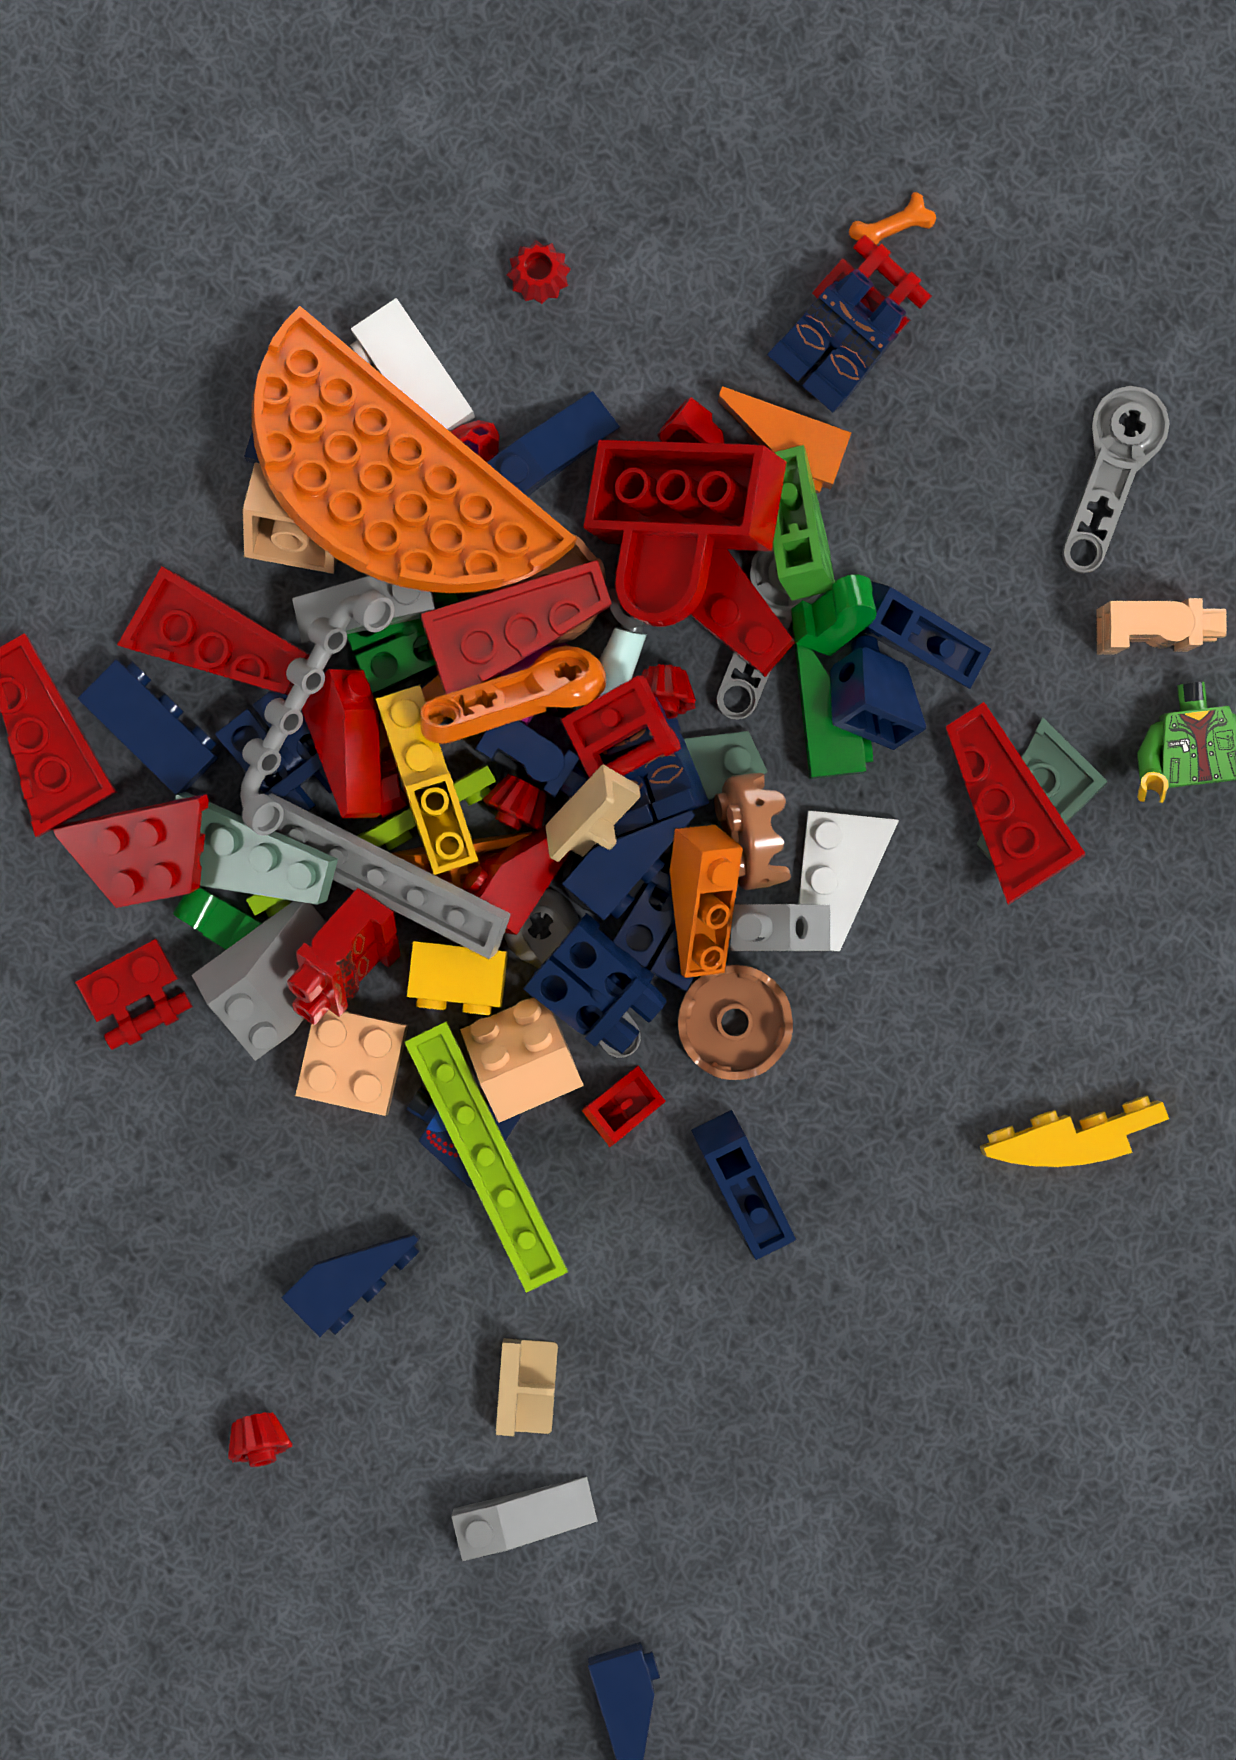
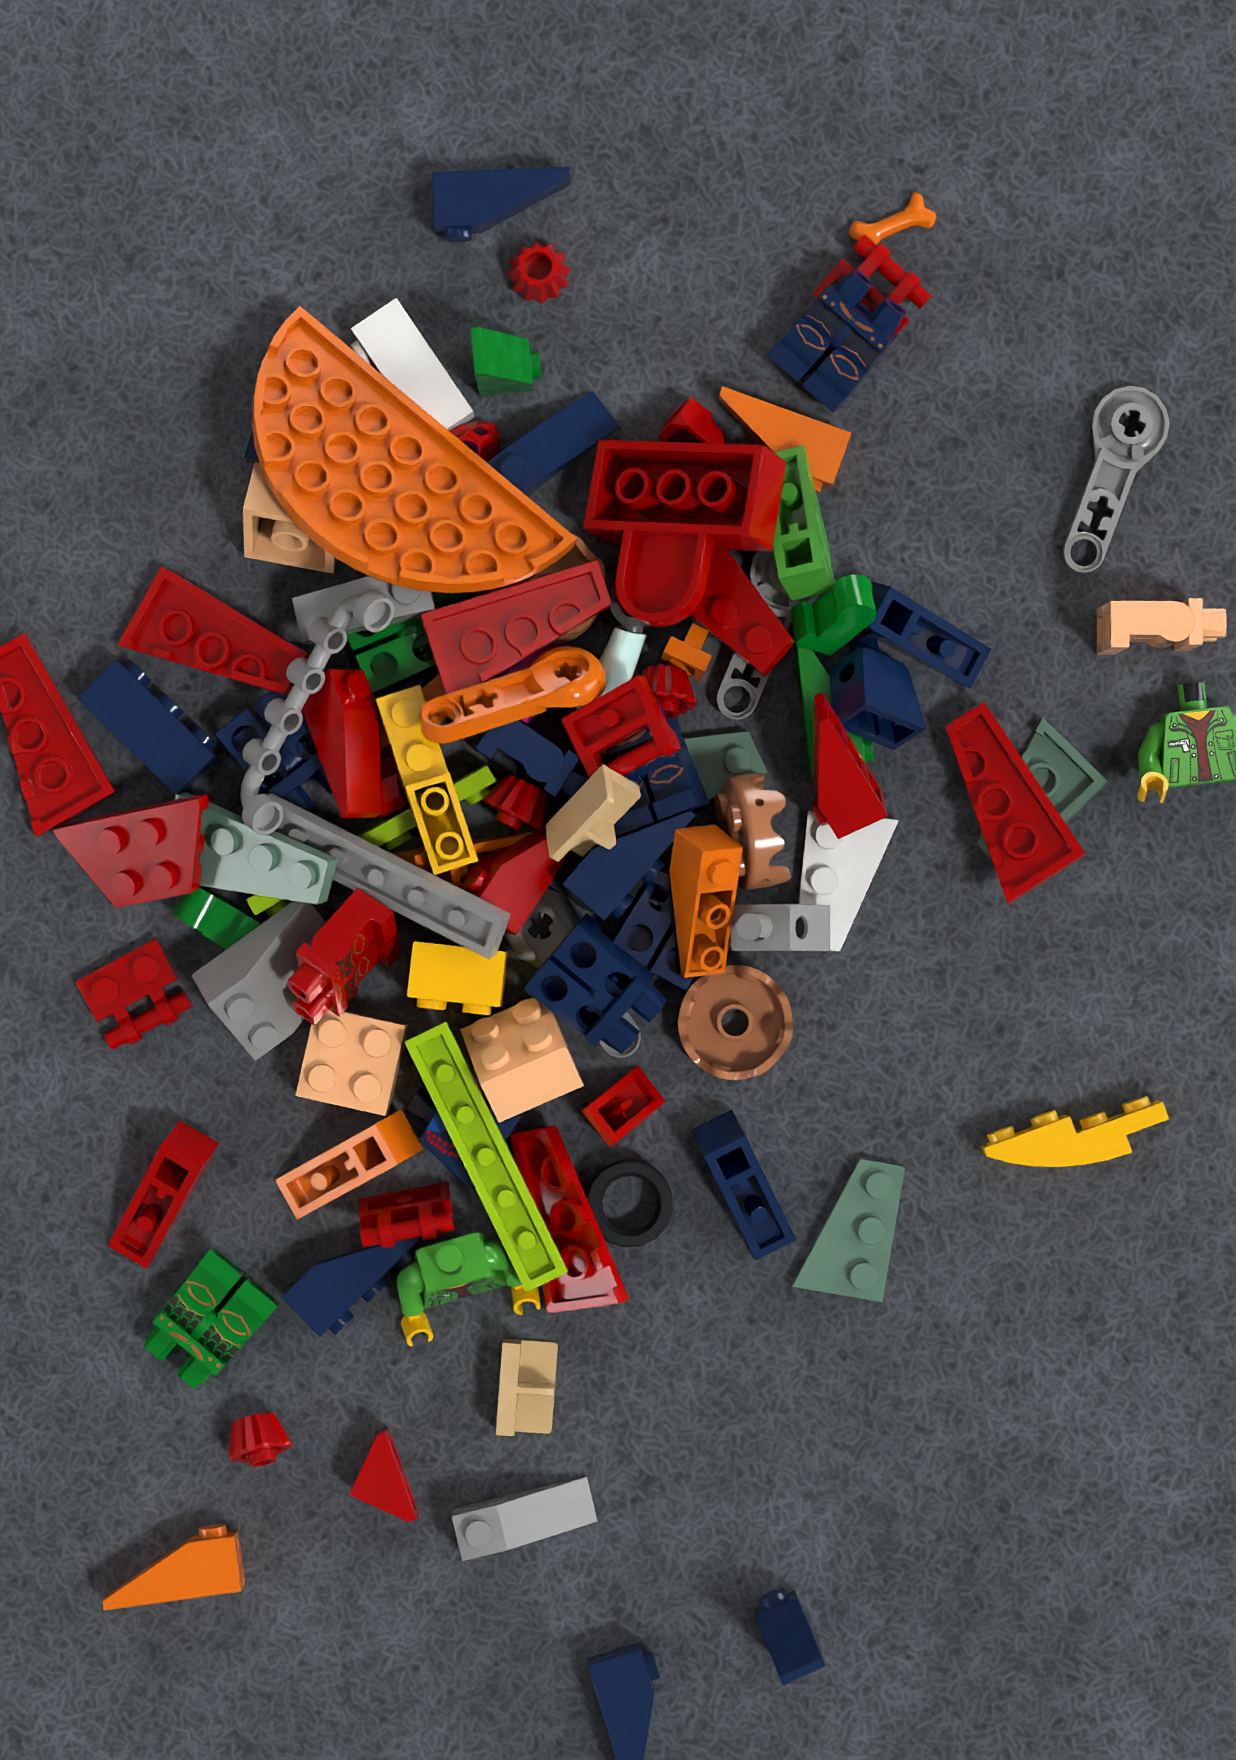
(163, 1193): none -> red slope
(194, 1569): none -> orange slope
(202, 1330): none -> green hips
(349, 1164): none -> orange slope
(384, 1480): none -> red slope
(406, 1215): none -> red plate
(454, 1272): none -> bright green torso
(481, 199): none -> dark blue slope
(503, 362): none -> green slope
(570, 1220): none -> red wing
(663, 1194): none -> black tyre
(688, 653): none -> orange tile
(788, 1635): none -> dark blue slope
(843, 783): none -> red slope
(858, 1235): none -> sand green wing

